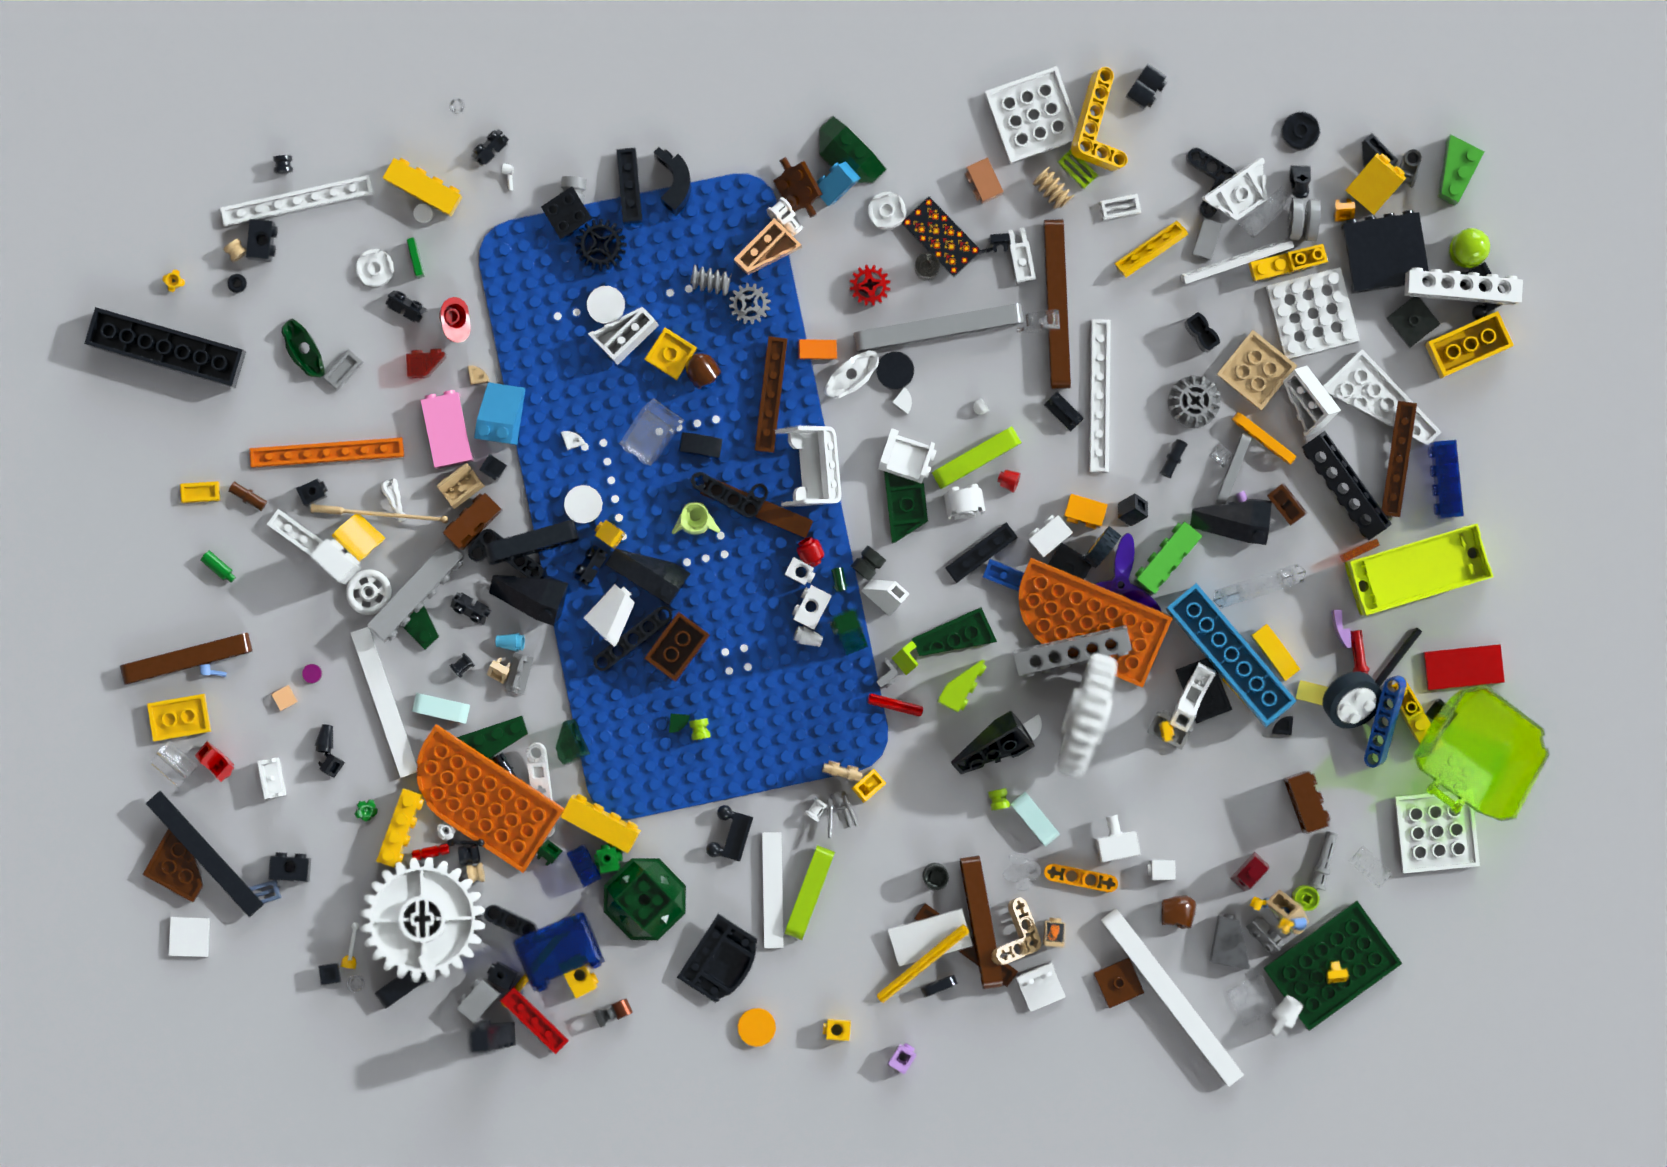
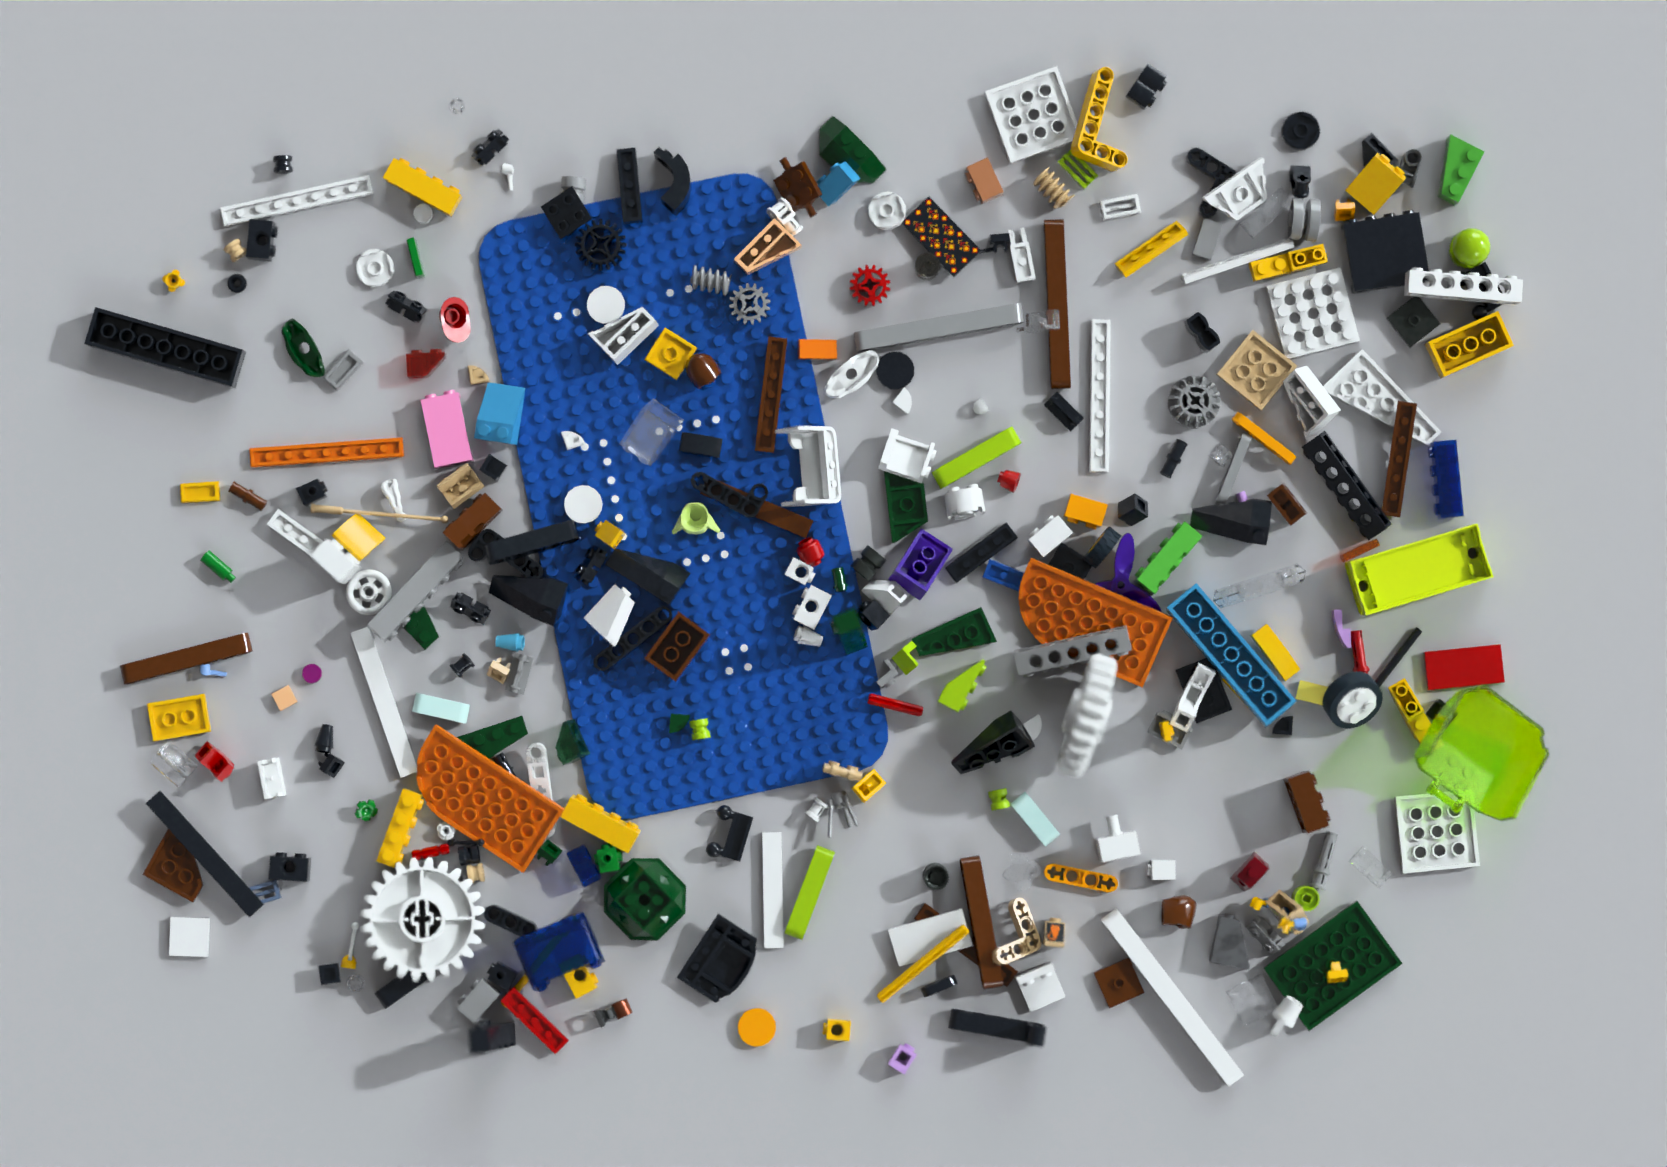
(872, 614): none -> black brick
(921, 564): none -> dark purple slope
(998, 1026): none -> black beam
(1391, 715): blue beam -> none

